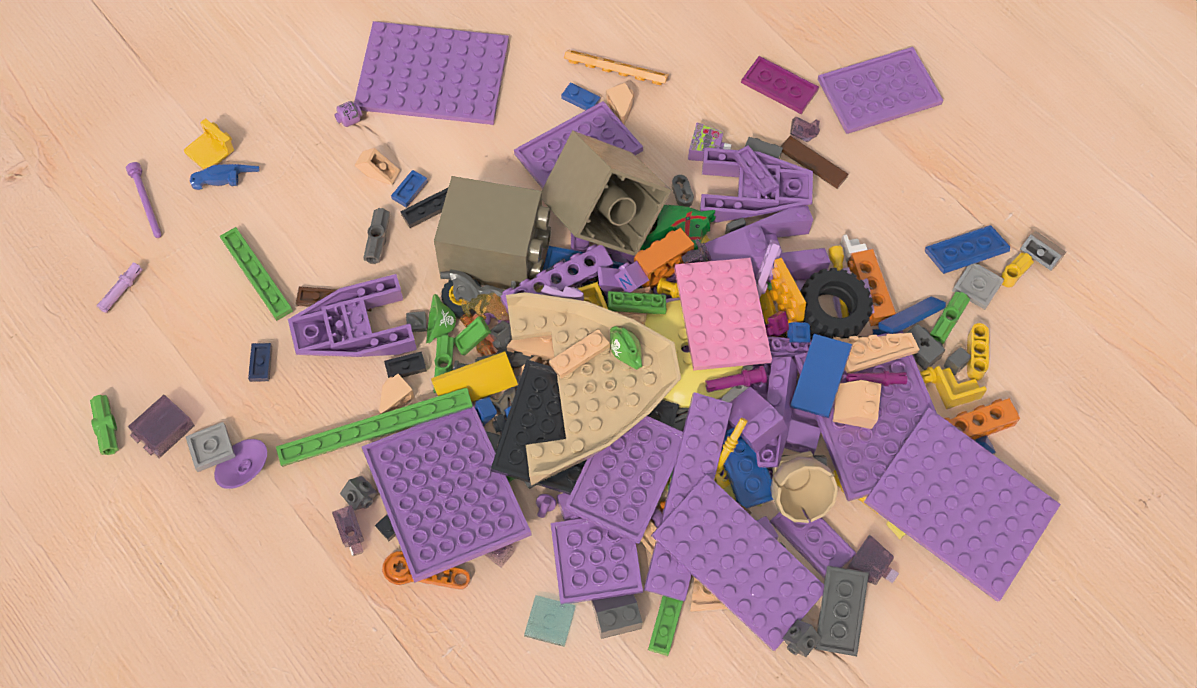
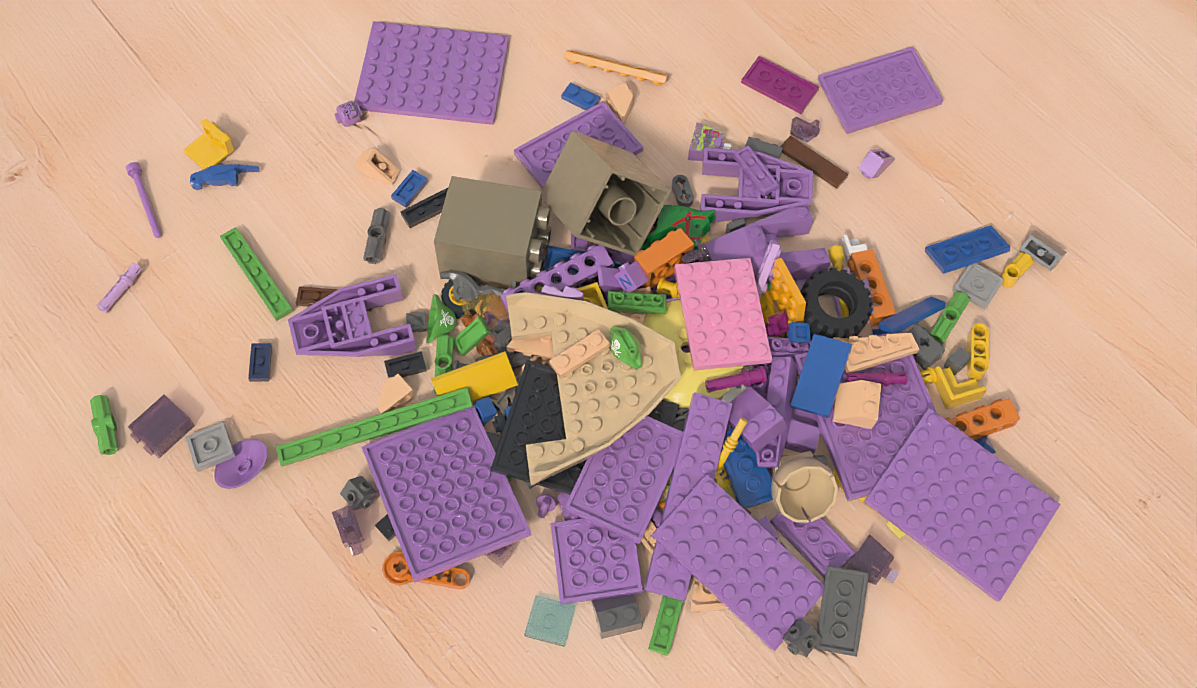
(875, 163): none -> slope

